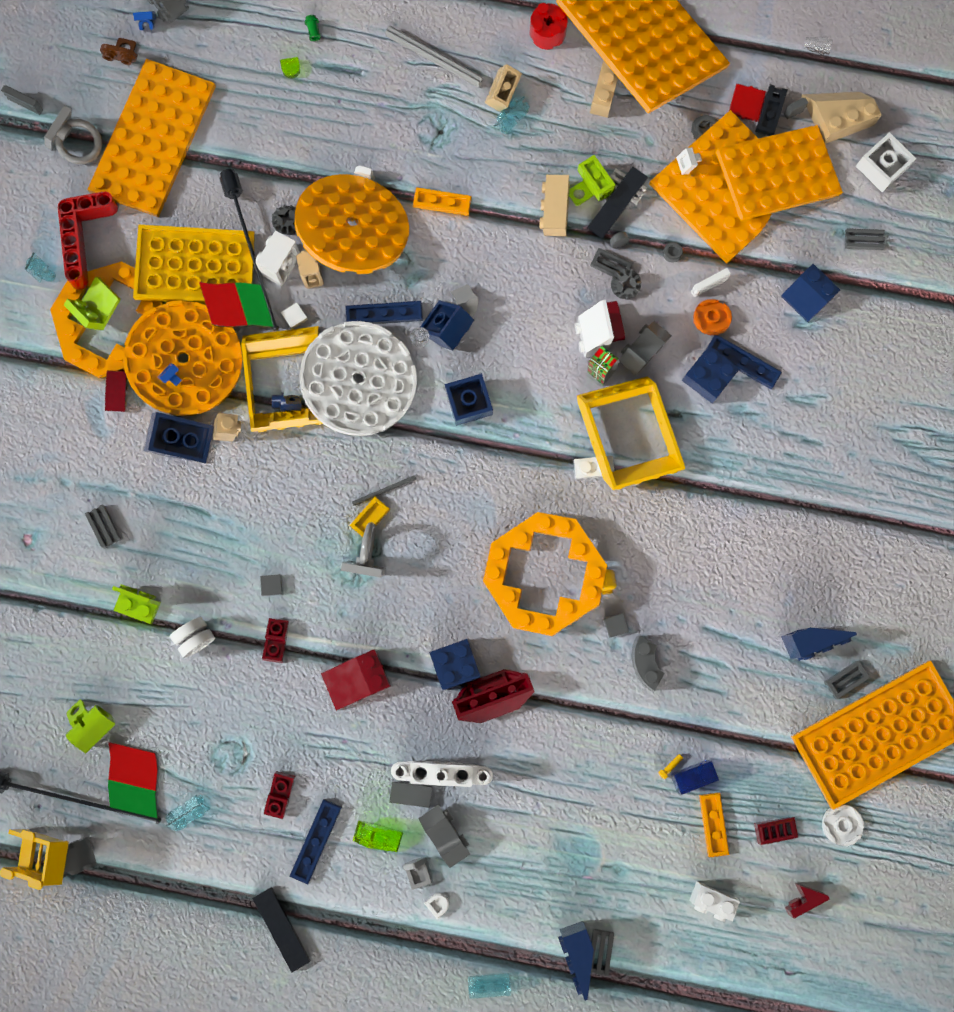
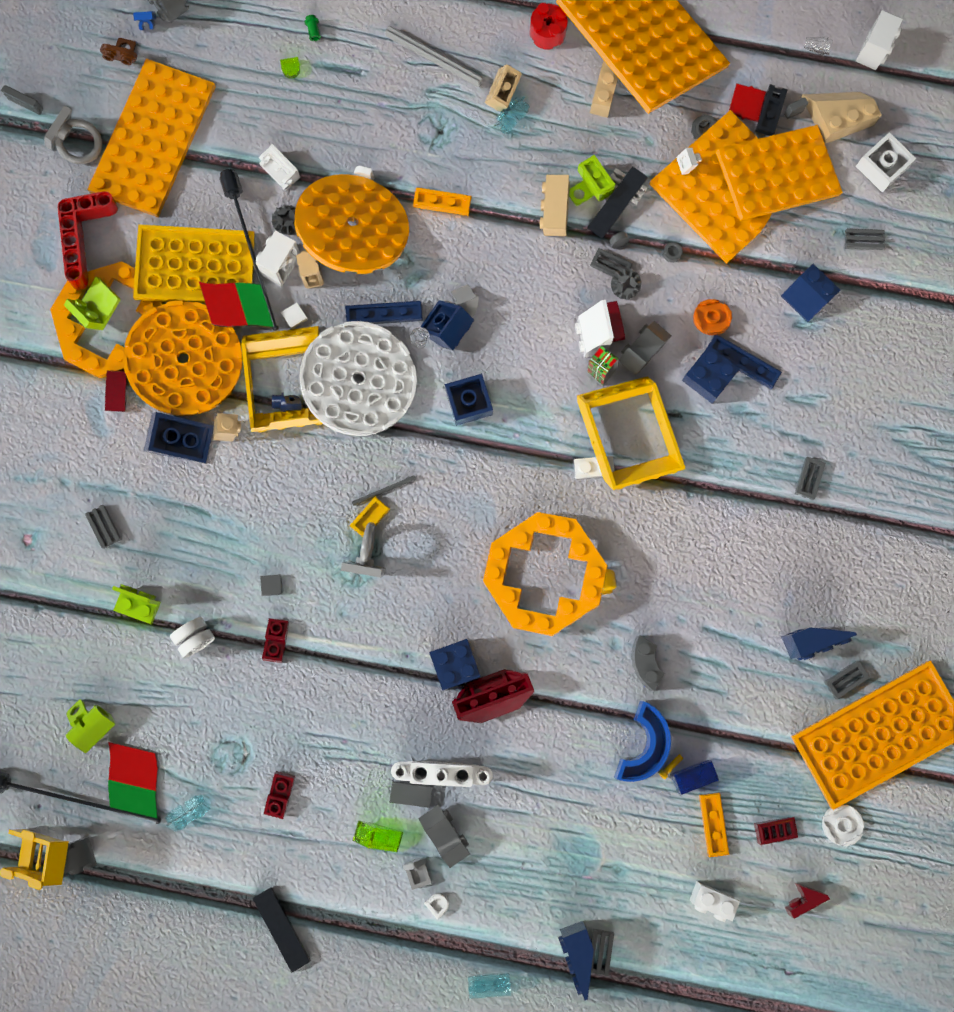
(39, 269): clear light blue hinge -> none
(169, 374): blue tile -> none
(279, 167): none -> white hinge
(315, 841): dark blue tile -> none
(356, 679): dark red slope -> none
(616, 625): dark grey tile -> none
(656, 748): none -> blue brick
(710, 282): white tile -> none
(812, 496): none -> dark grey tile
(880, 40): none -> white brick

